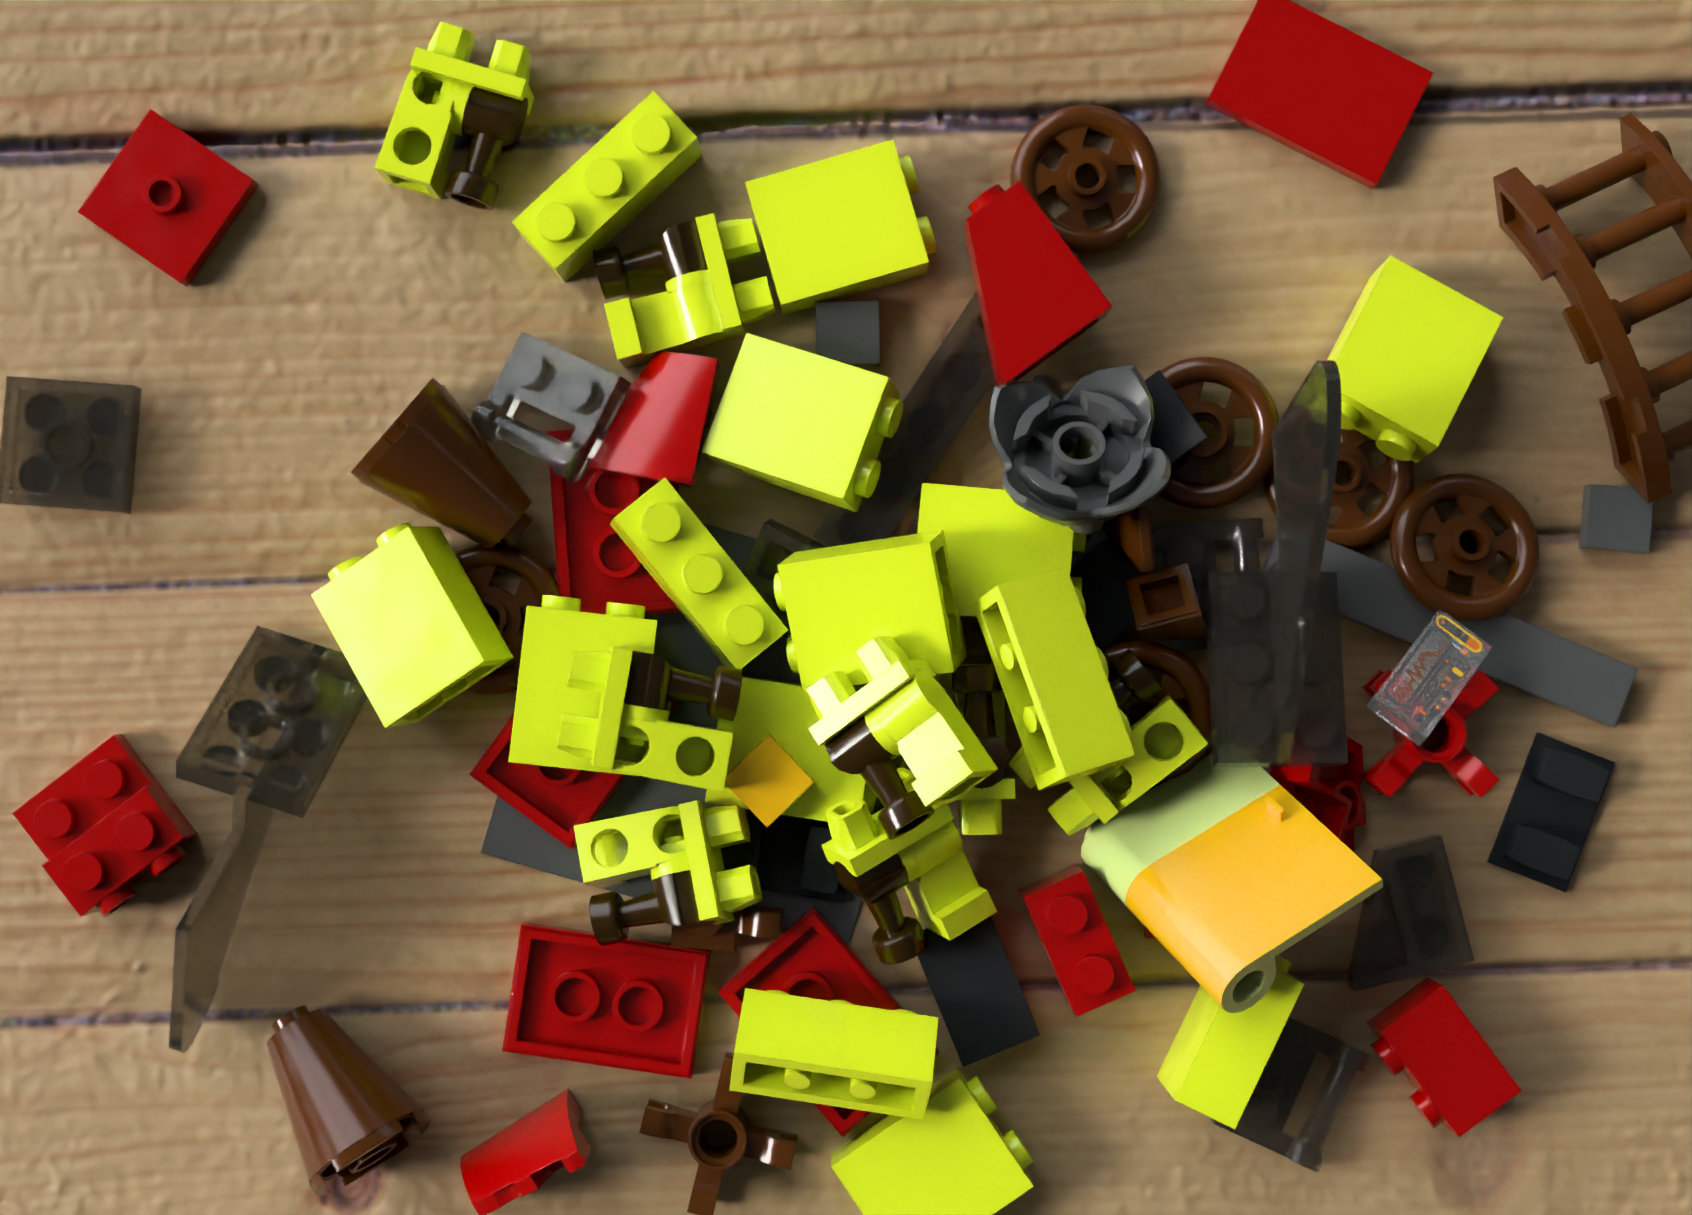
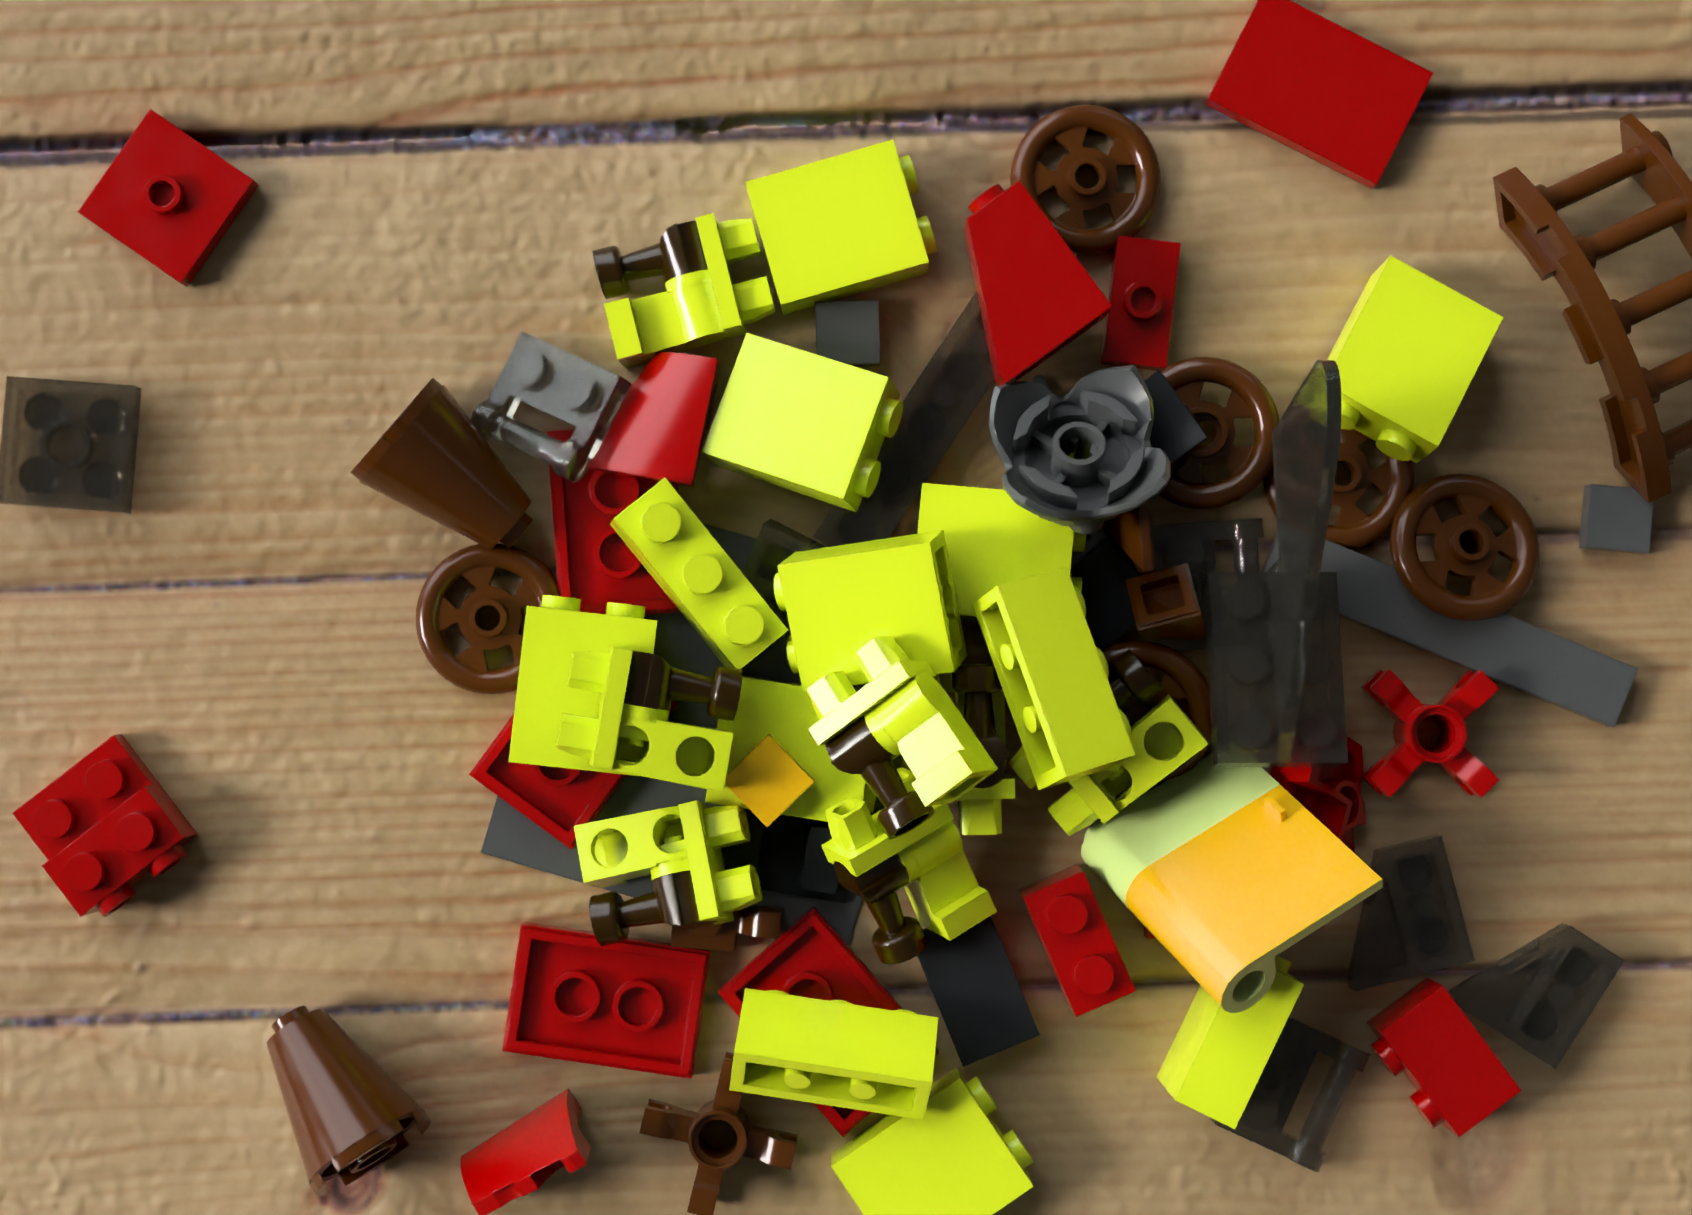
(270, 748): clear smoke piece -> none
(410, 624): neon yellow brick -> none
(456, 97): neon yellow hips -> none
(608, 186): neon yellow brick -> none
(1141, 303): none -> red plate
(1429, 677): clear tile -> none
(1541, 991): none -> clear smoke wing
(1551, 812): black piece -> none

